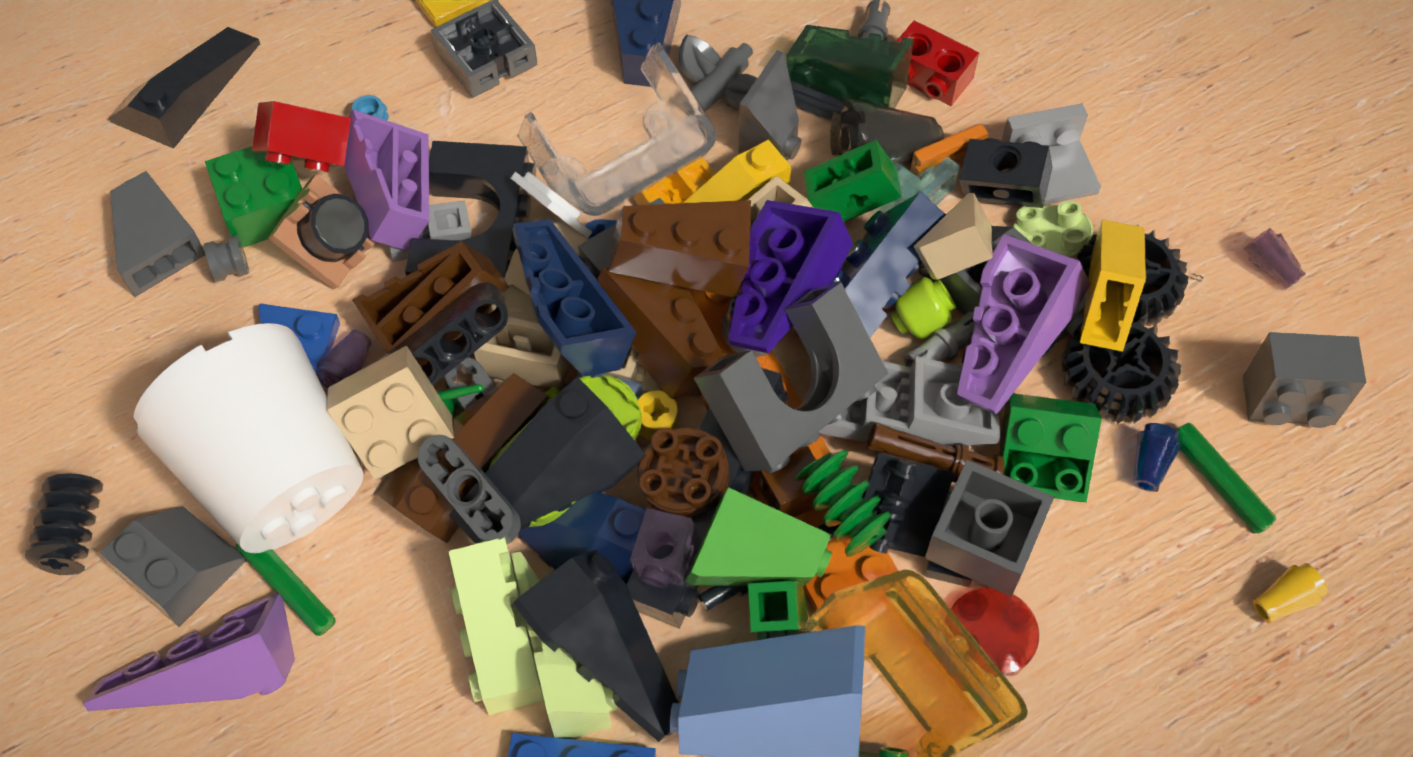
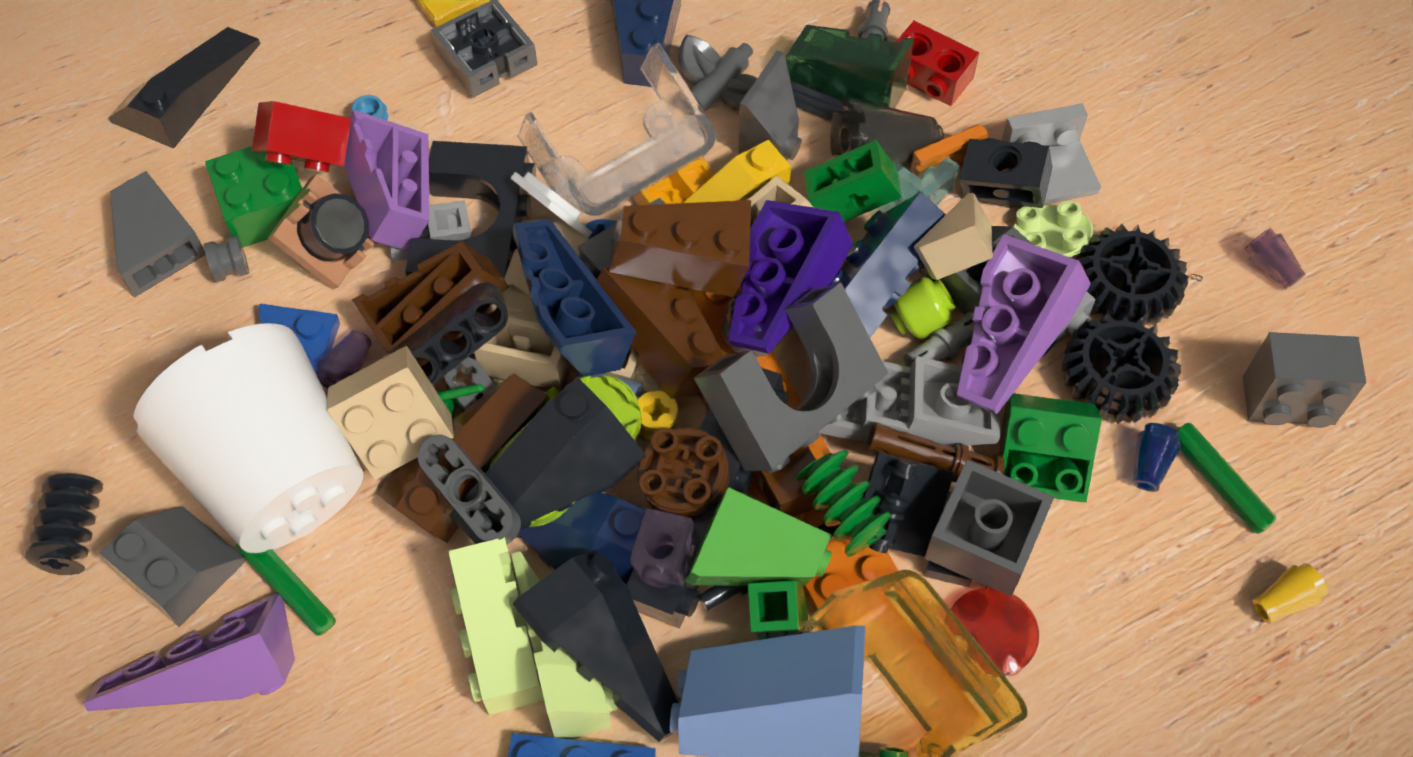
(1116, 285): yellow slope -> none

